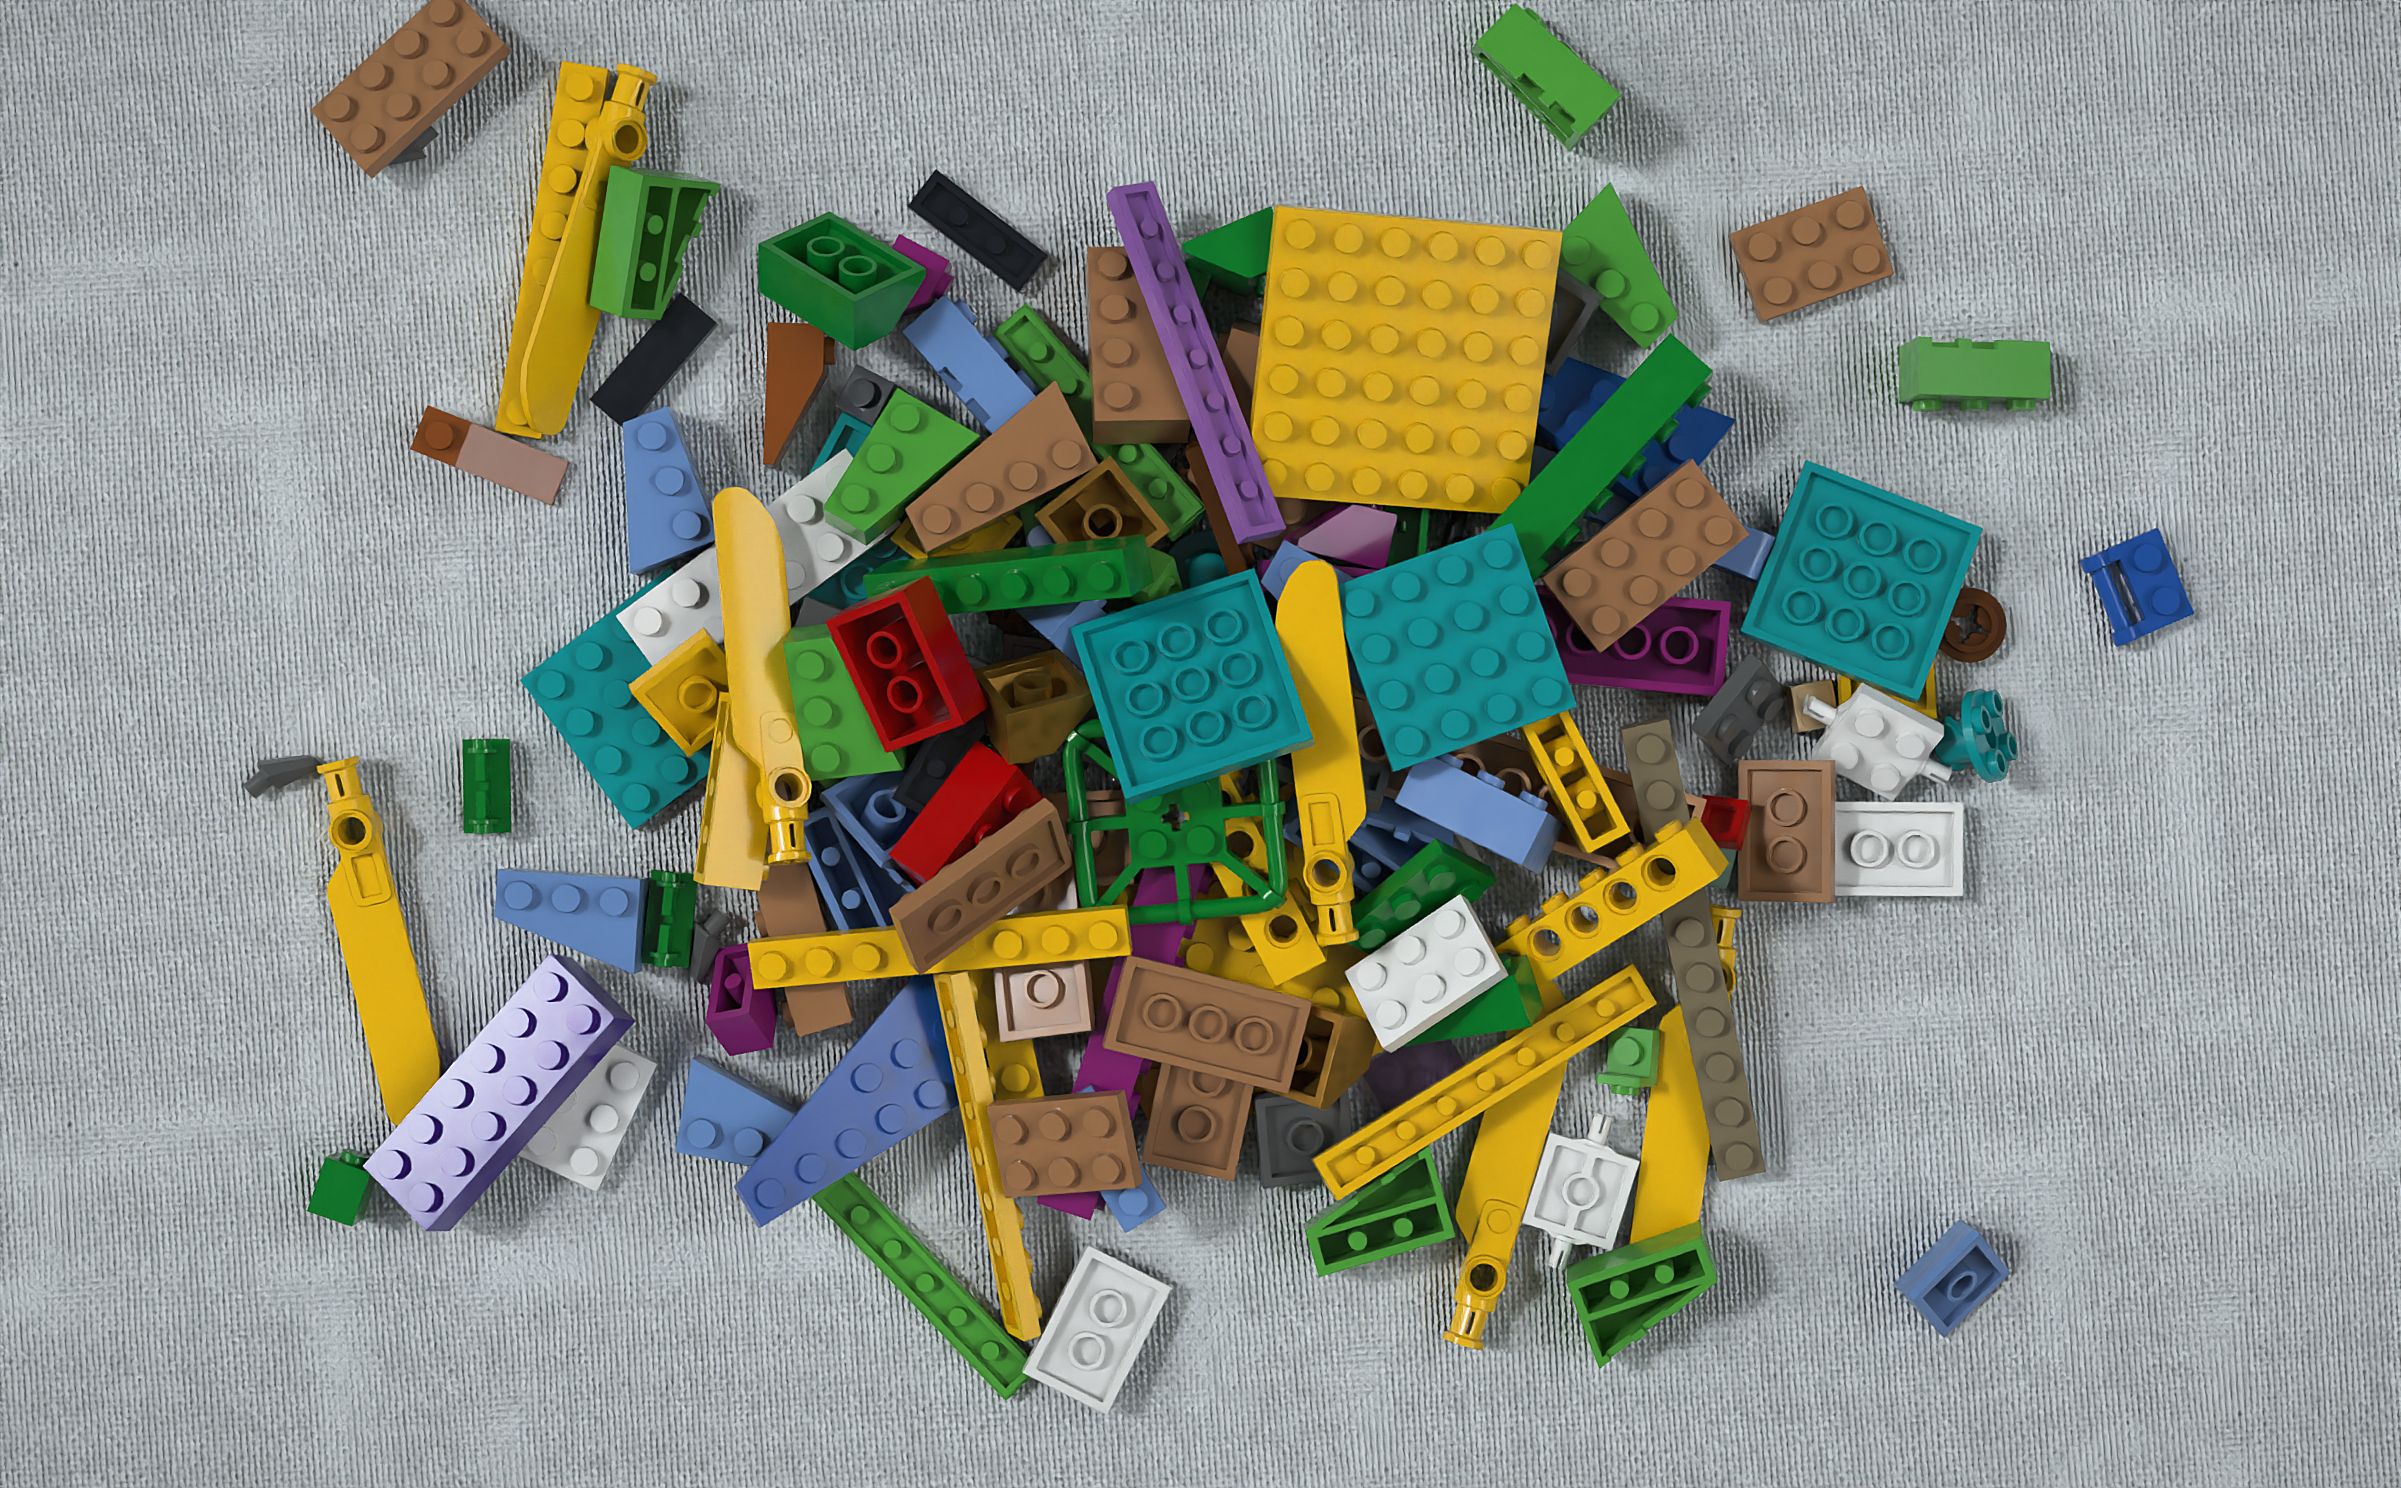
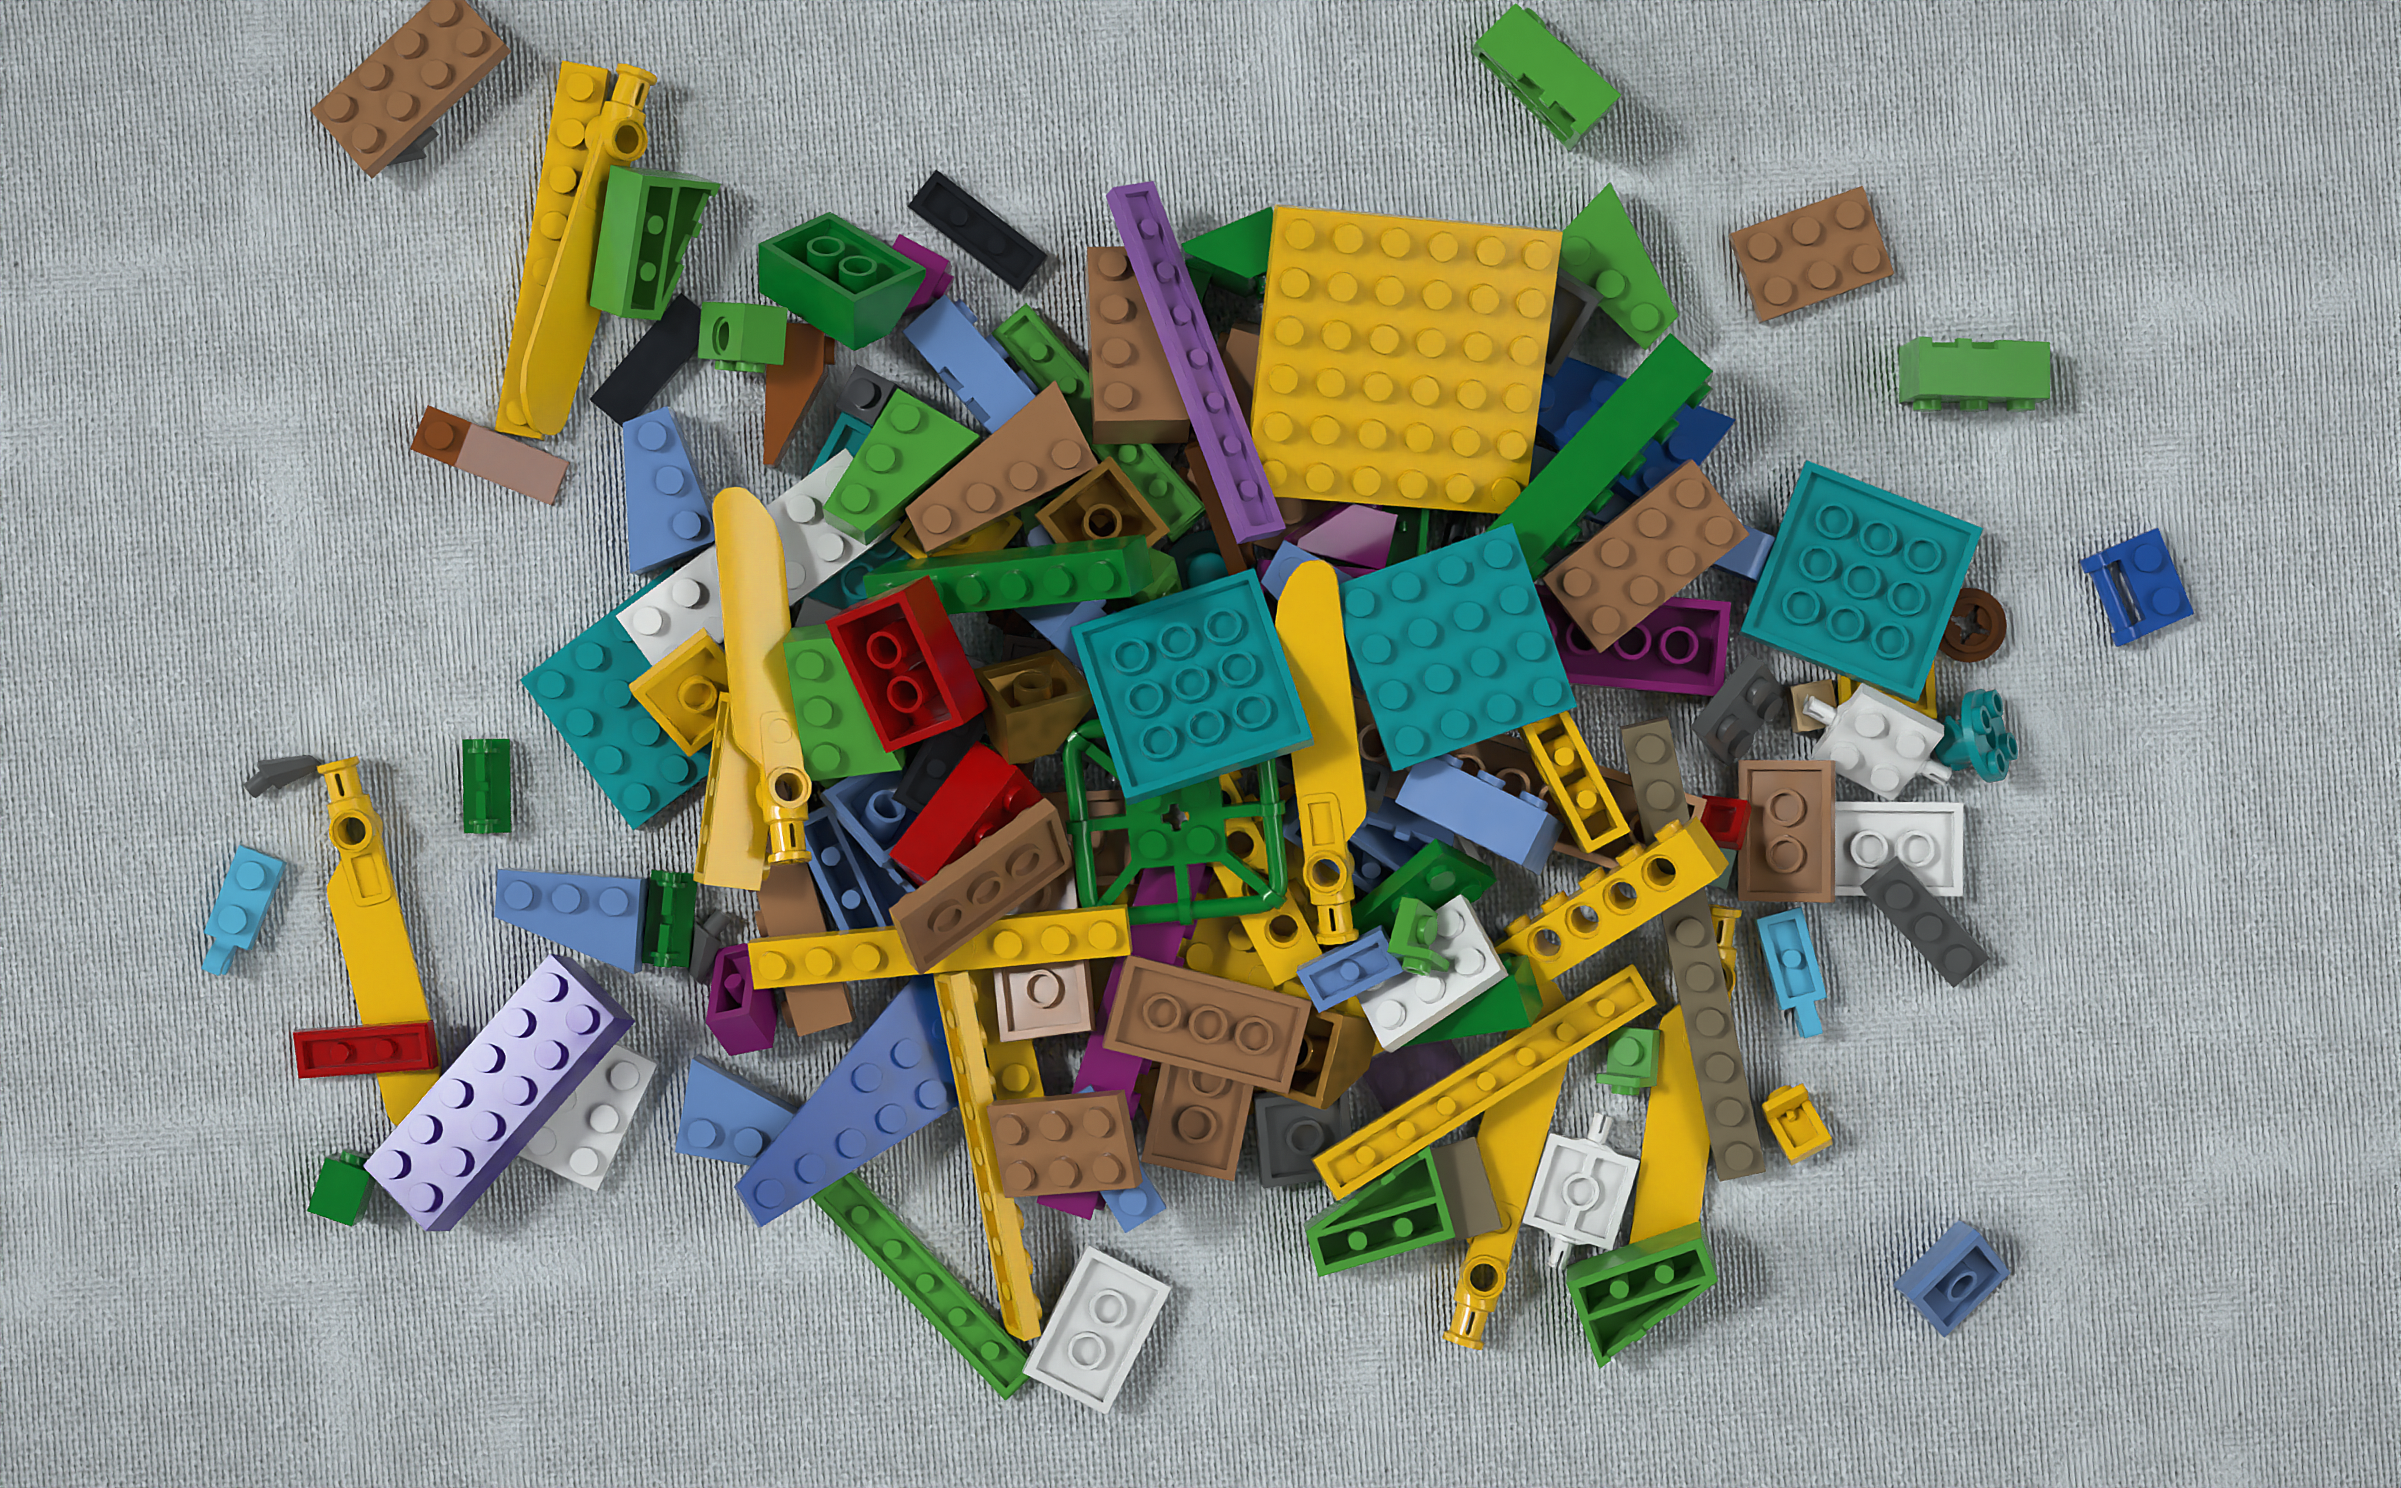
(241, 906): none -> medium azure plate
(365, 1049): none -> red tile
(742, 335): none -> bright green brick
(1349, 969): none -> medium blue plate
(1411, 937): none -> bright green bracket
(1466, 1188): none -> dark tan tile
(1792, 967): none -> medium azure plate
(1795, 1123): none -> yellow bracket
(1924, 921): none -> dark grey plate

